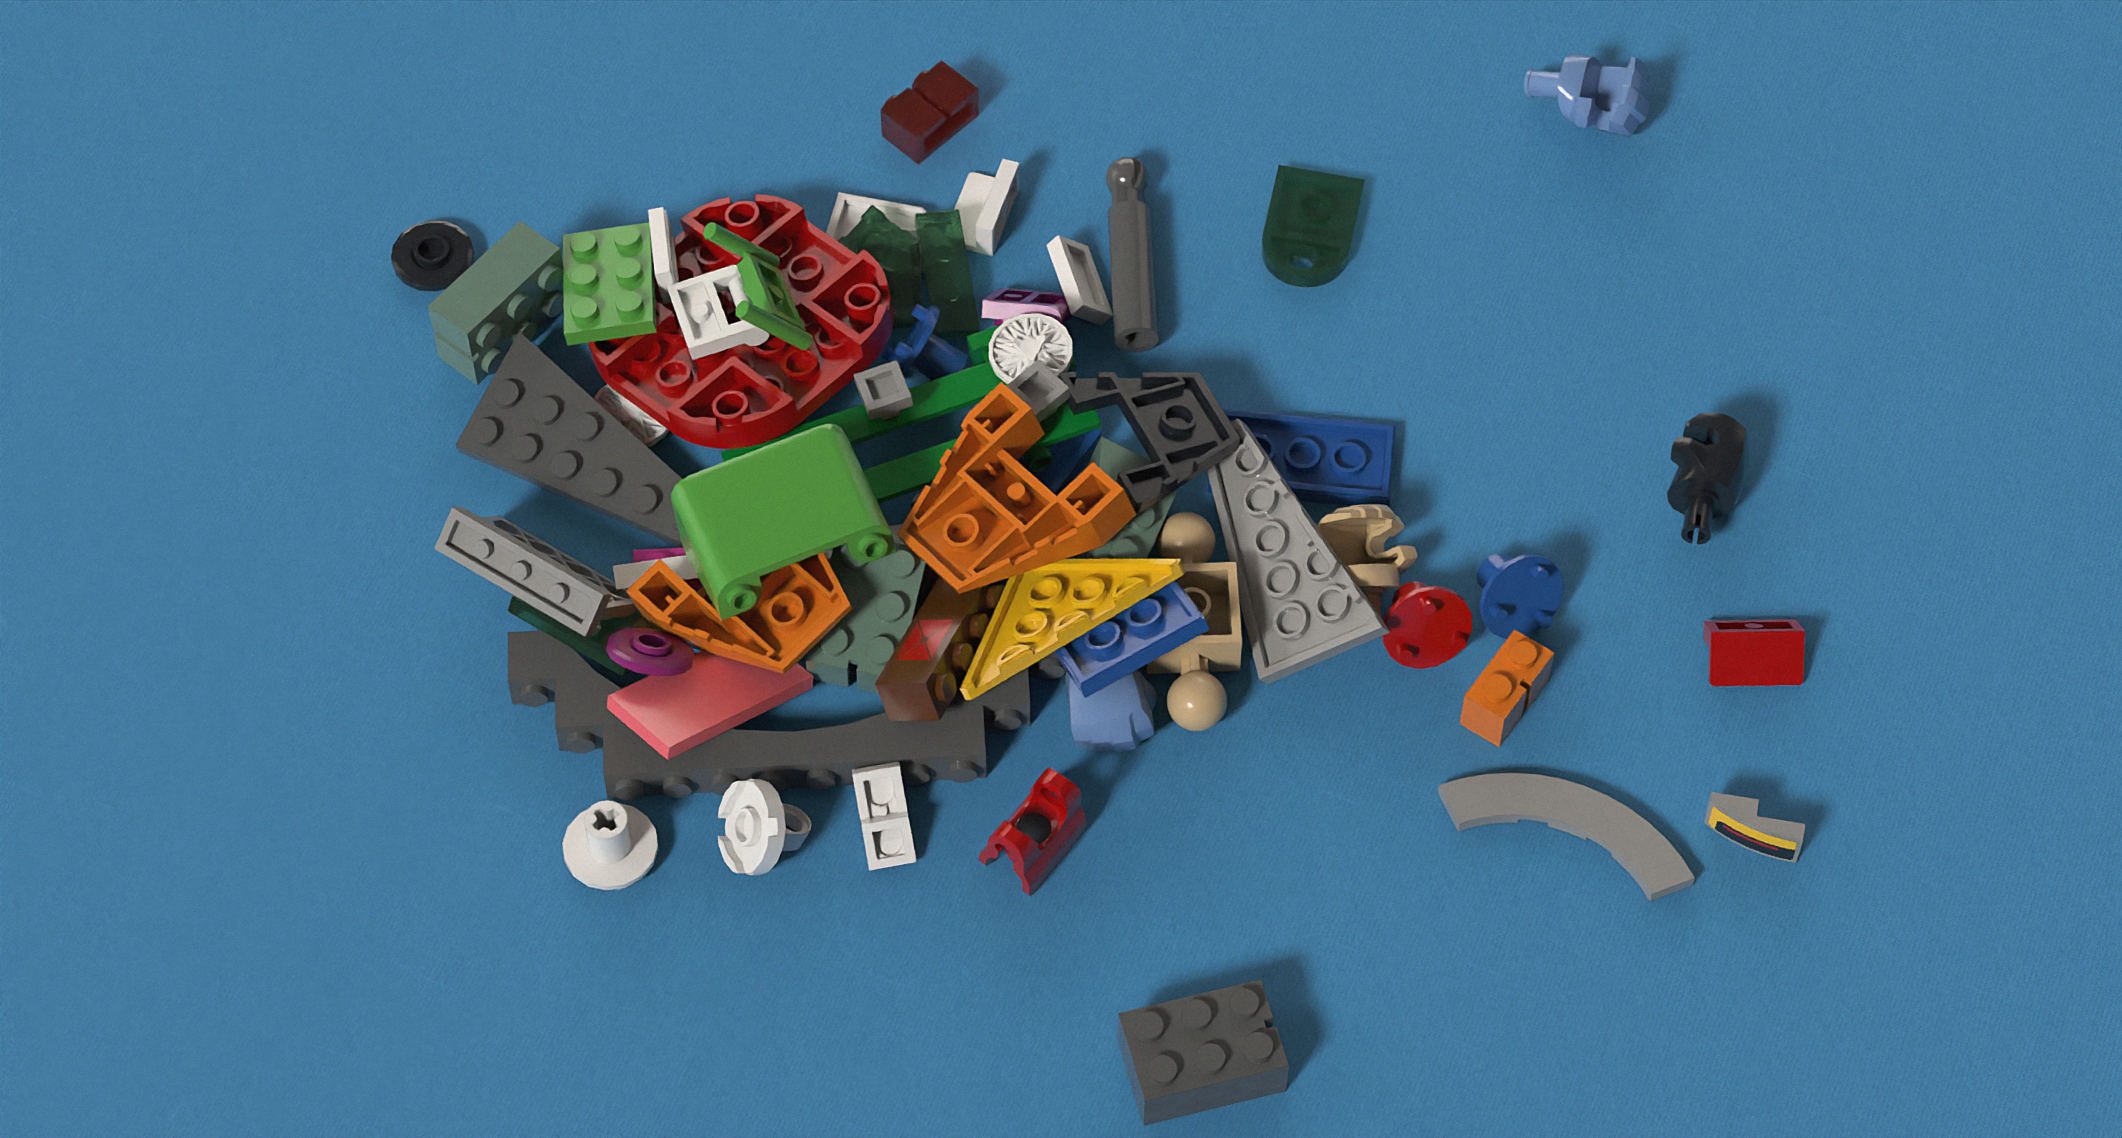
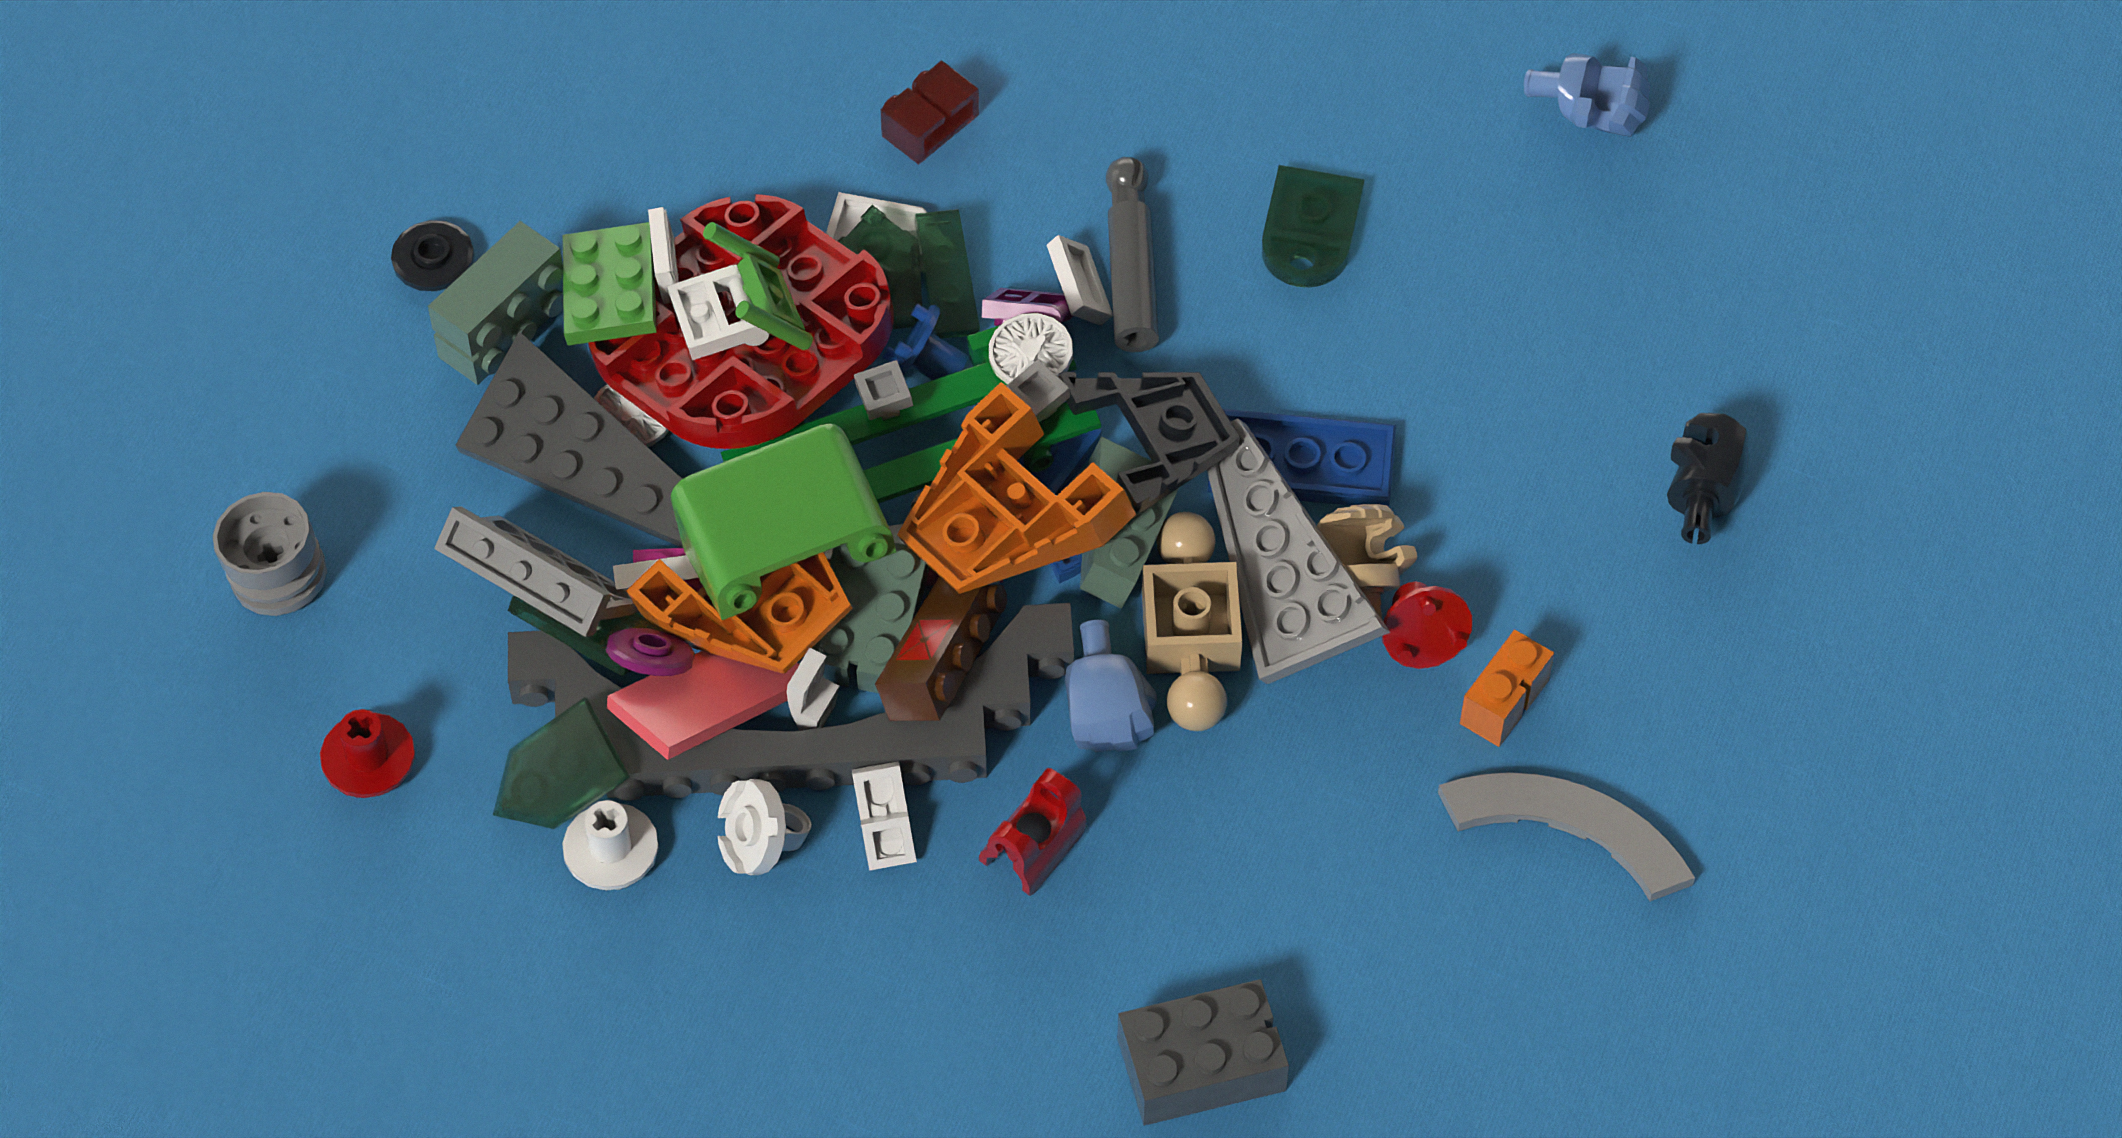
(269, 553): none -> light grey wheel
(367, 754): none -> red piece
(559, 770): none -> clear green tile
(809, 694): none -> white slope
(986, 206): white panel -> none
(1055, 606): yellow tile -> none
(1132, 639): blue tile -> none
(1519, 593): blue piece -> none
(1738, 821): slope -> none
(1755, 652): red panel -> none

